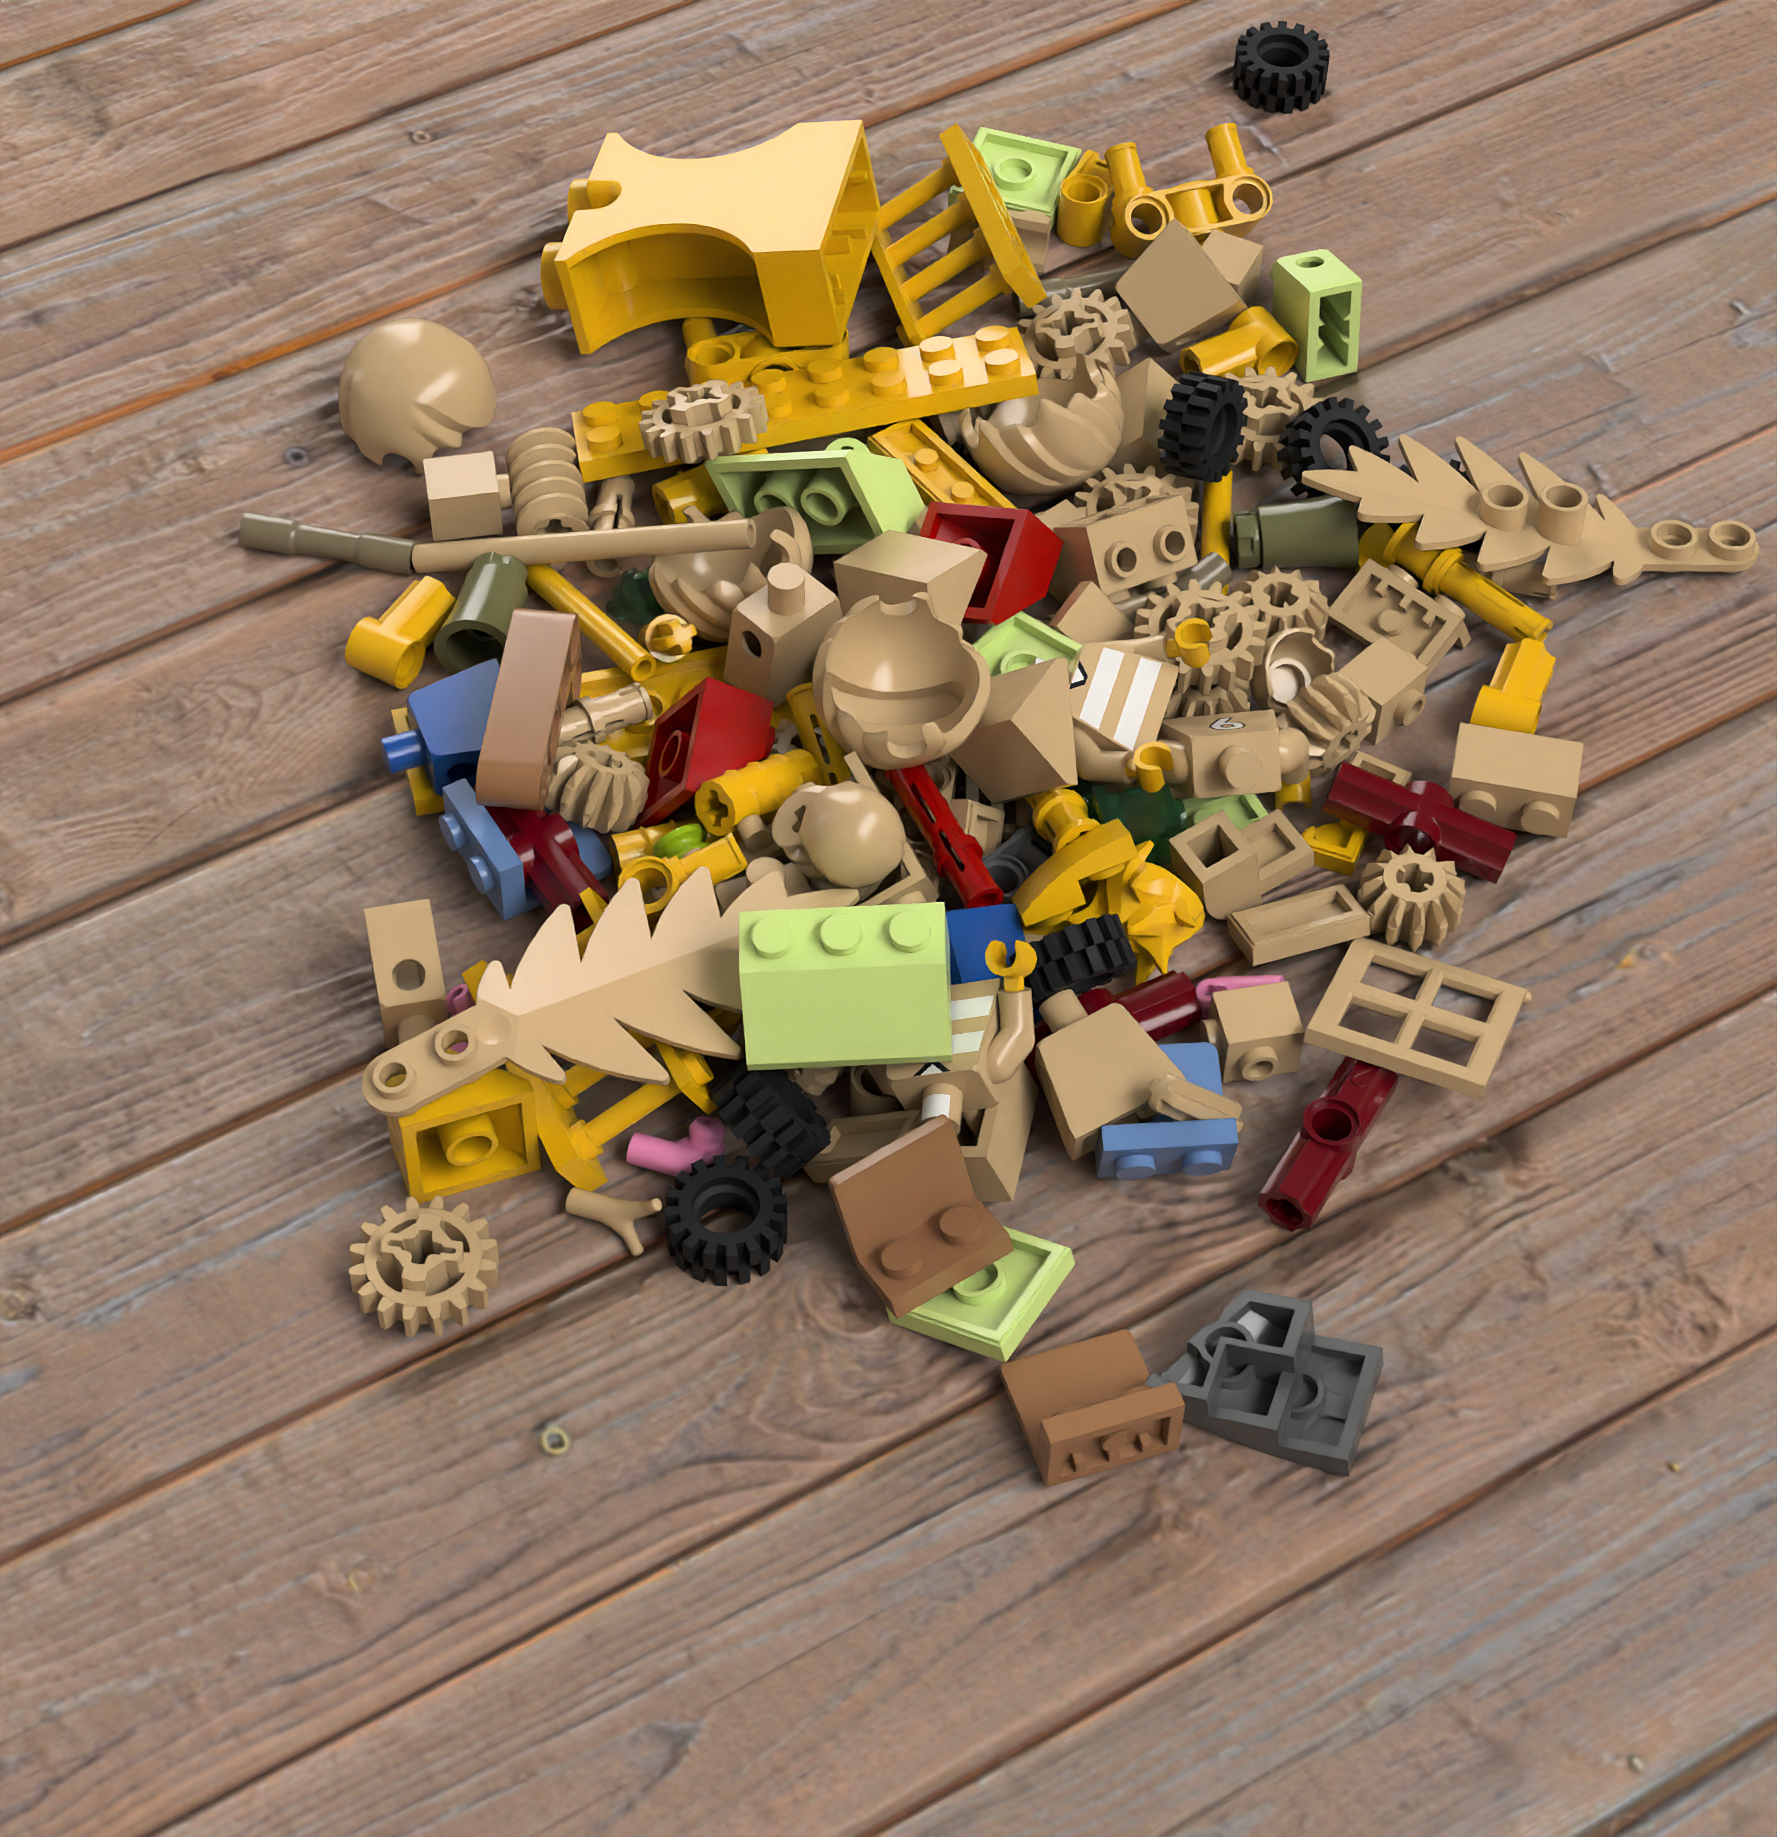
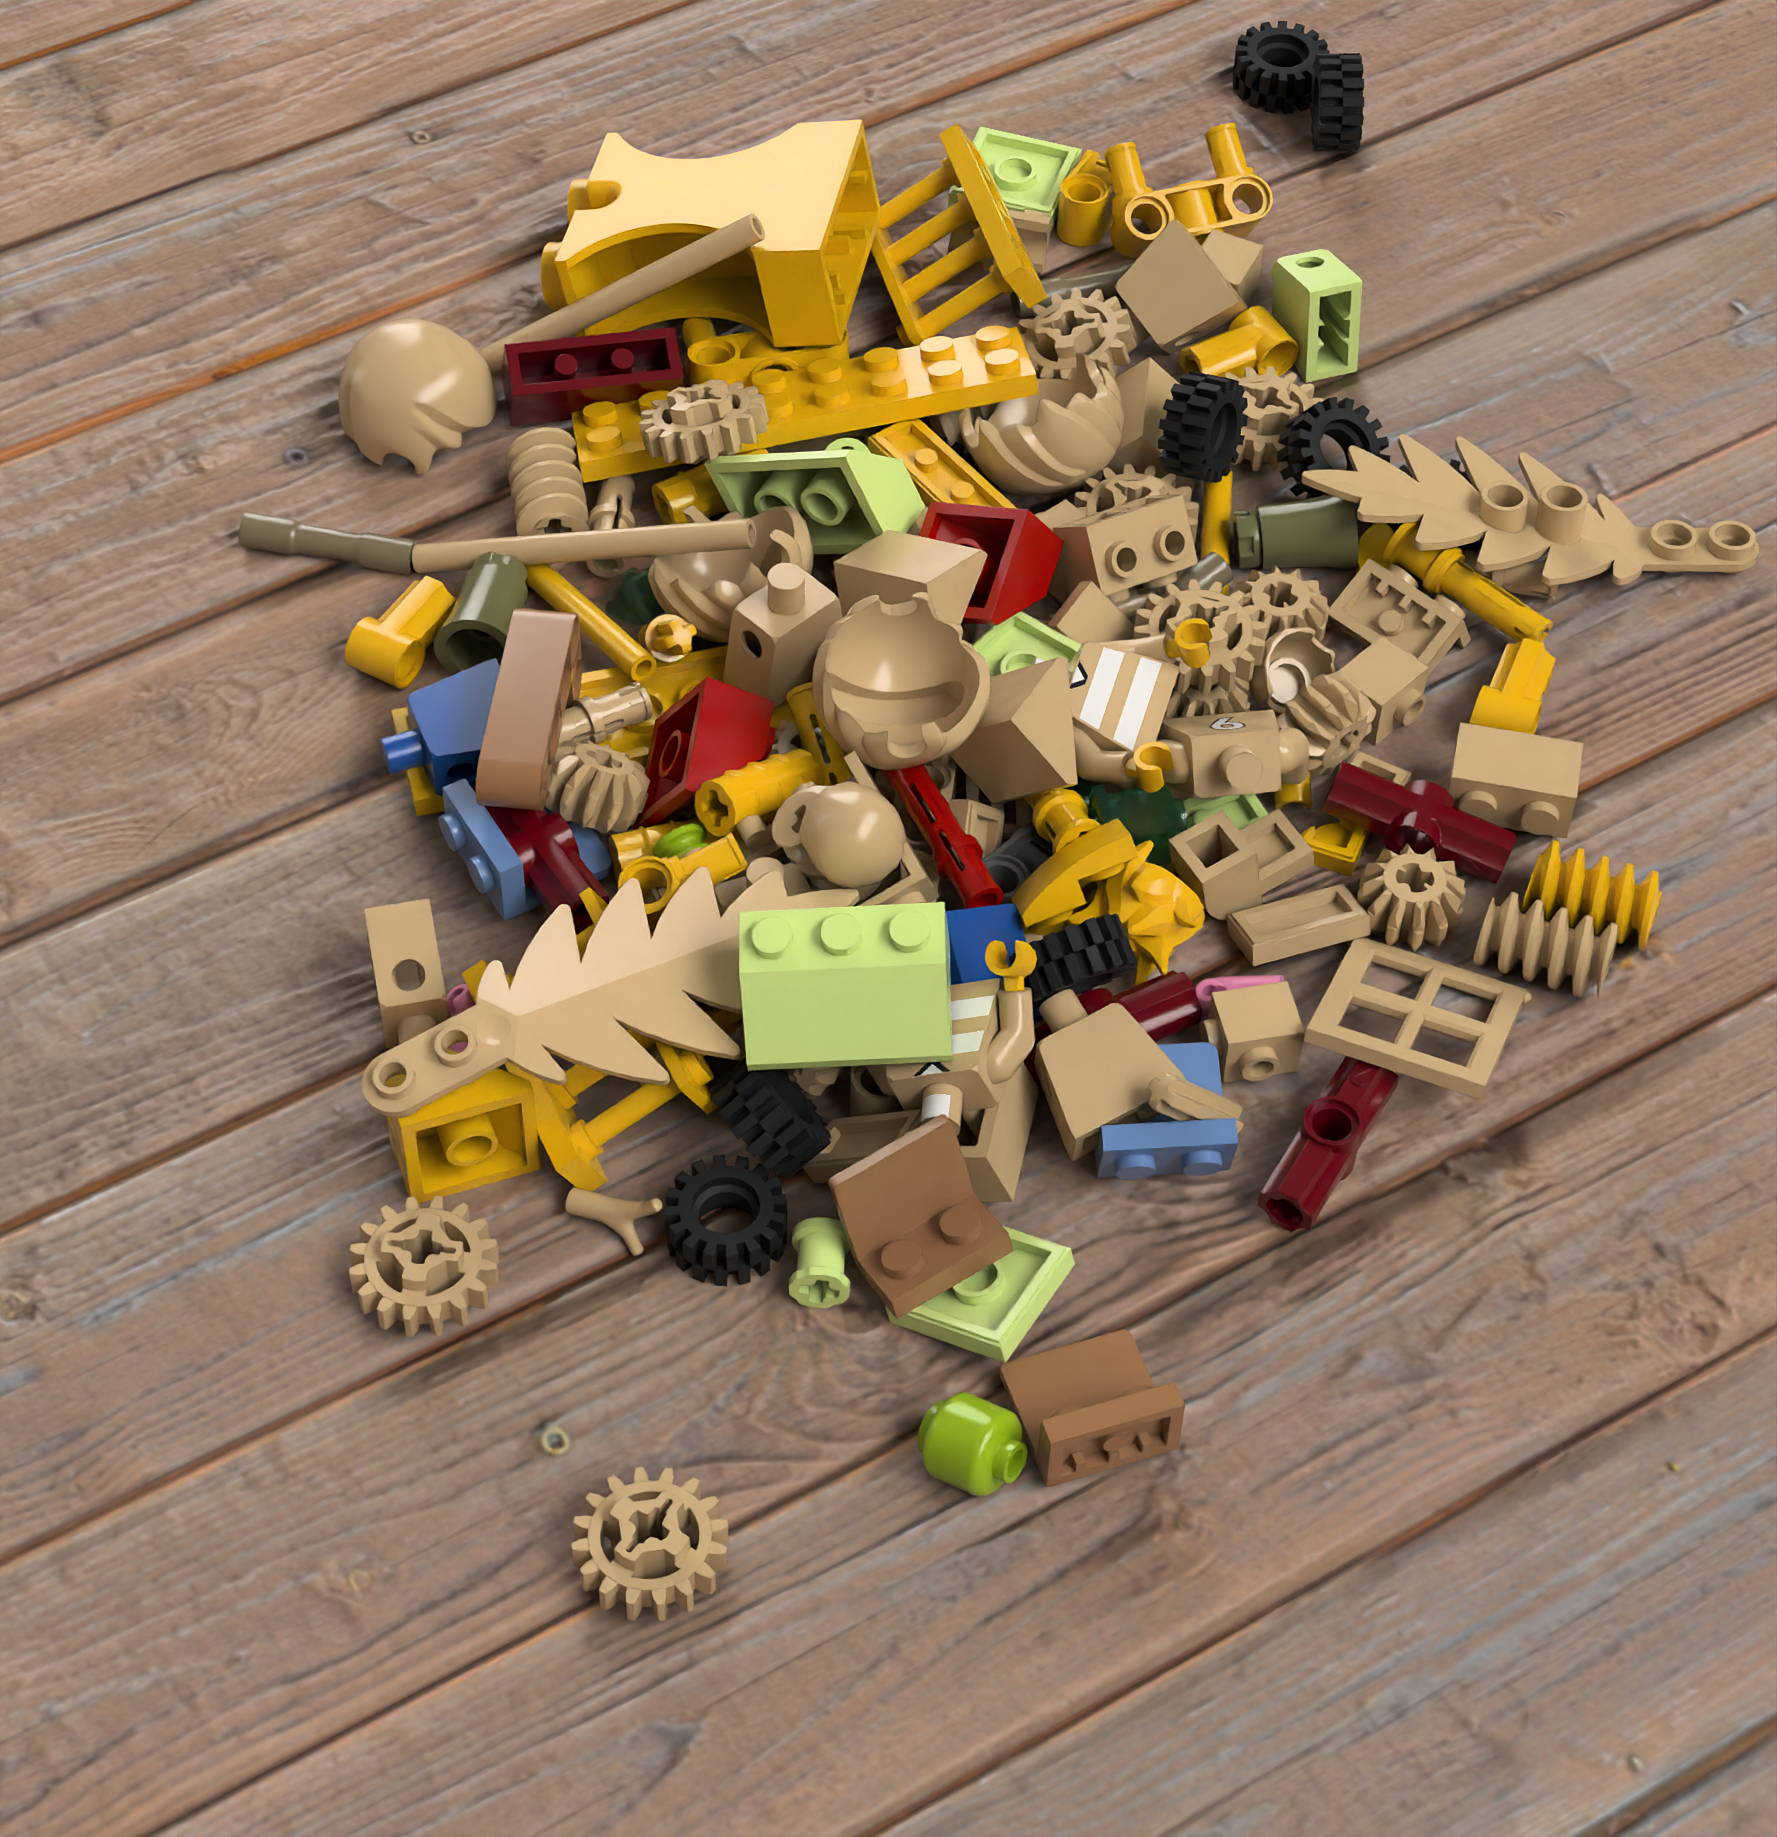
(465, 496): tan brick -> none
(564, 375): none -> dark red brick
(634, 287): none -> tan piece
(650, 1544): none -> tan gear
(672, 1157): bright pink arm -> none
(820, 1263): none -> yellowish green bush
(972, 1444): none -> lime head
(1276, 1383): dark grey slope -> none
(1337, 102): none -> black tyre
(1546, 945): none -> tan piece
(1594, 893): none -> yellow piece

